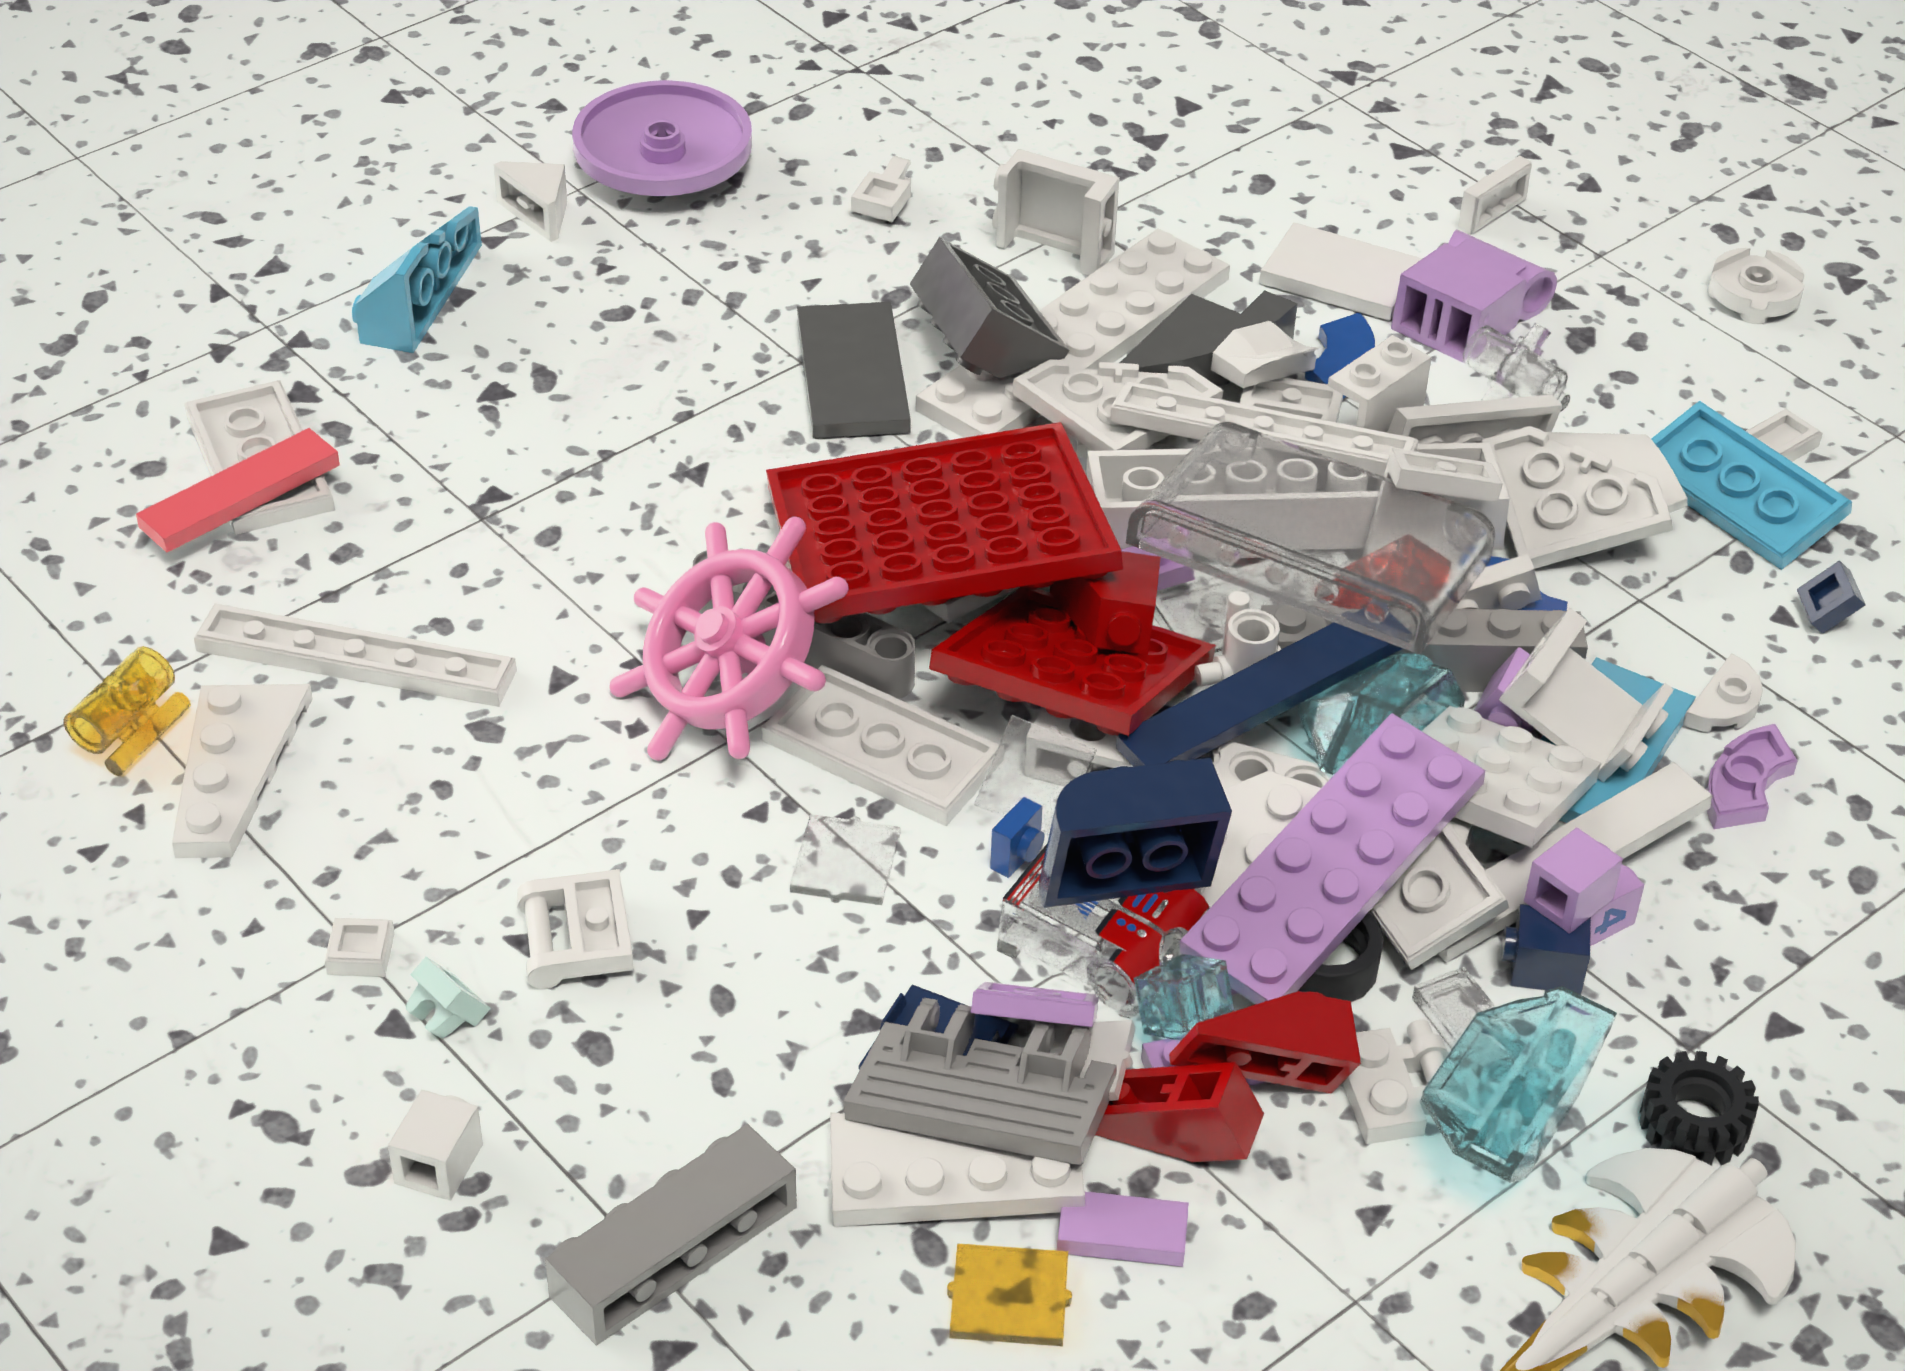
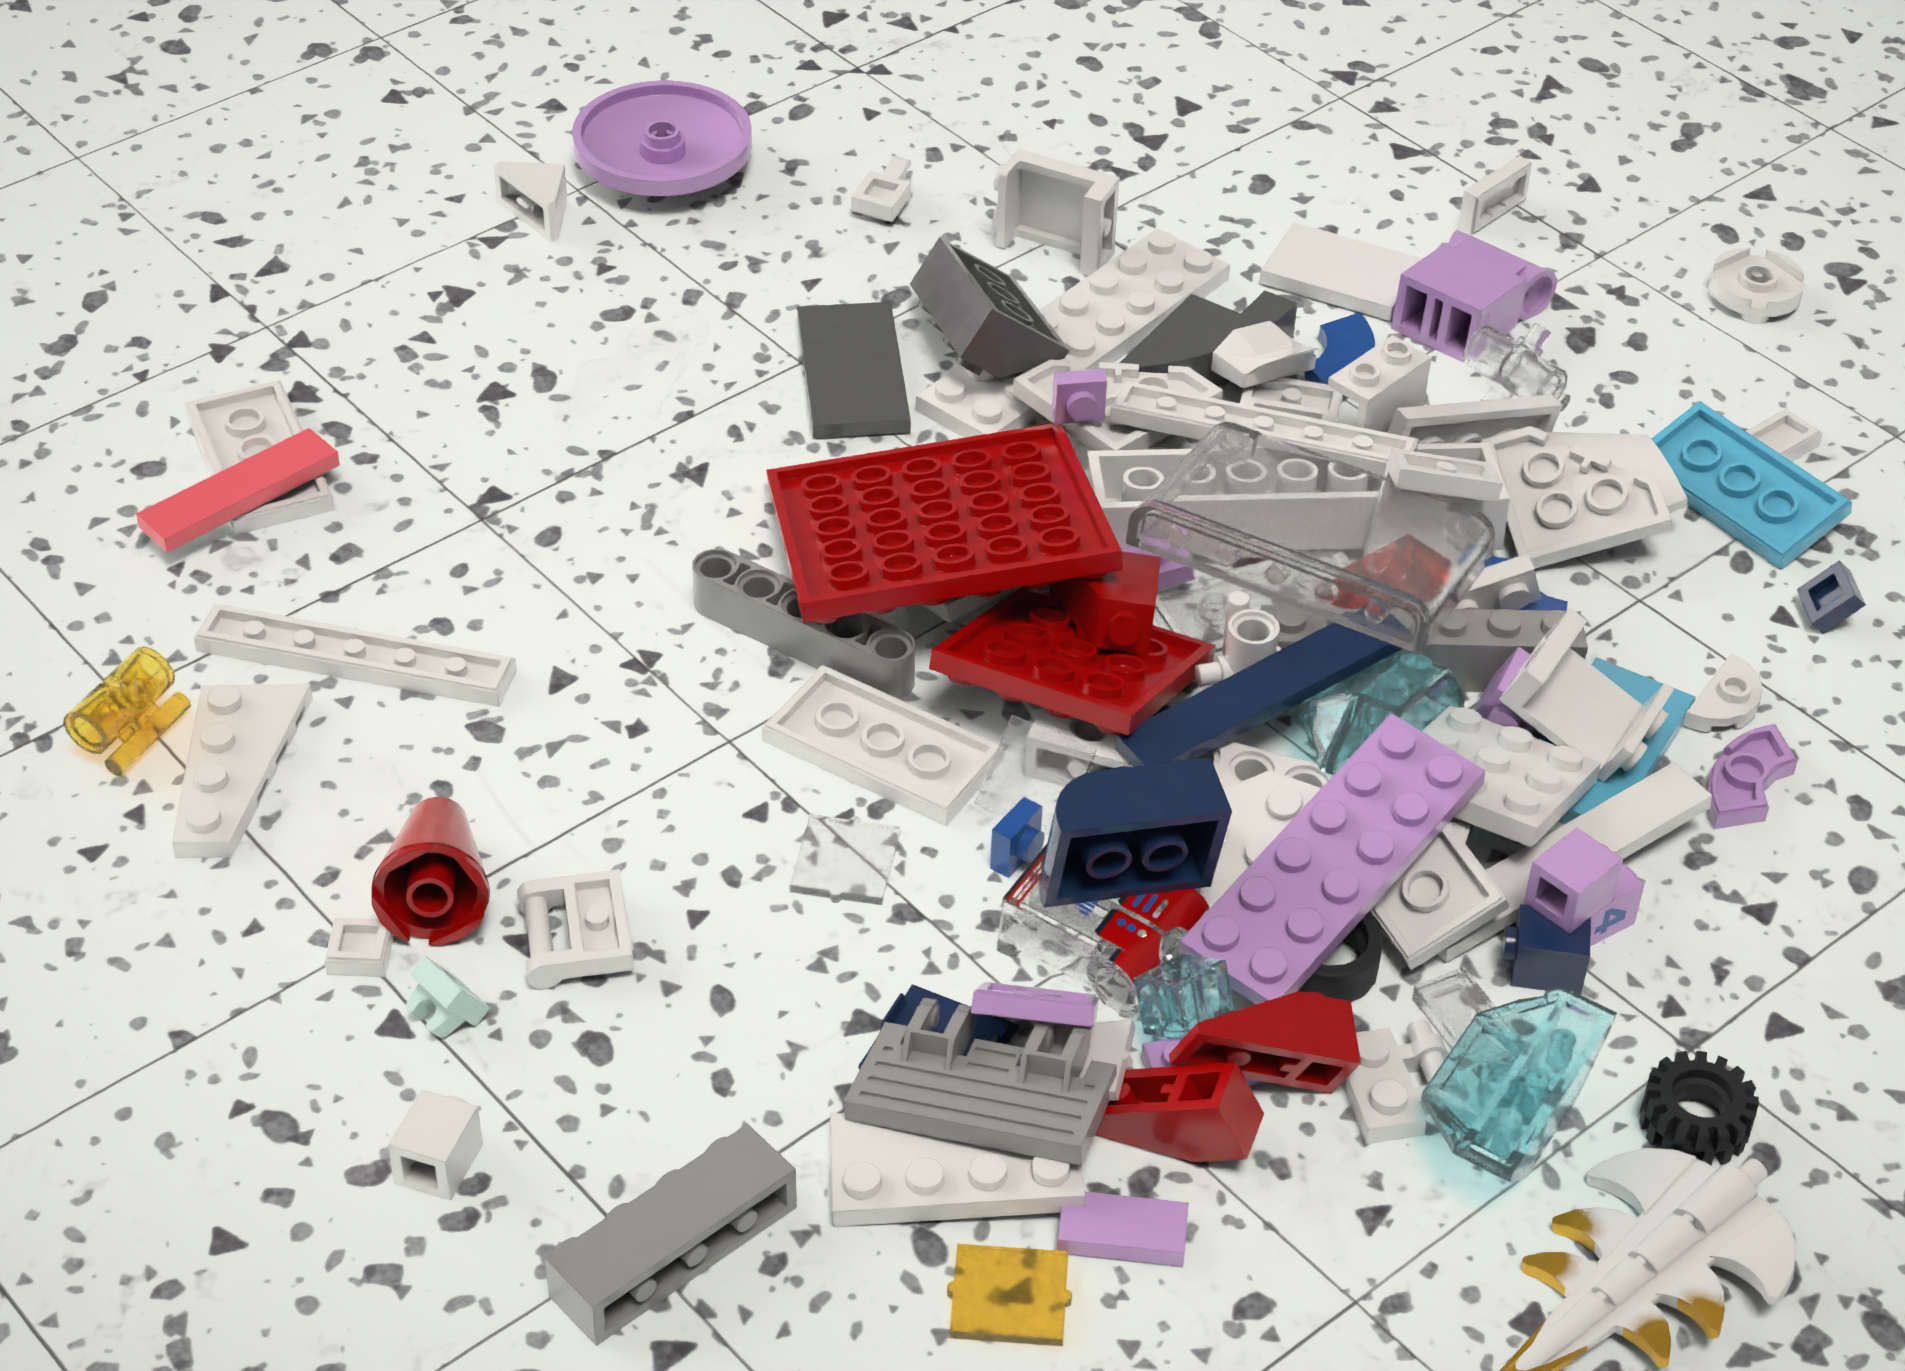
(413, 289): medium azure wedge -> none
(432, 876): none -> red cone
(728, 639): bright pink piece -> none
(1079, 396): none -> lavender plate

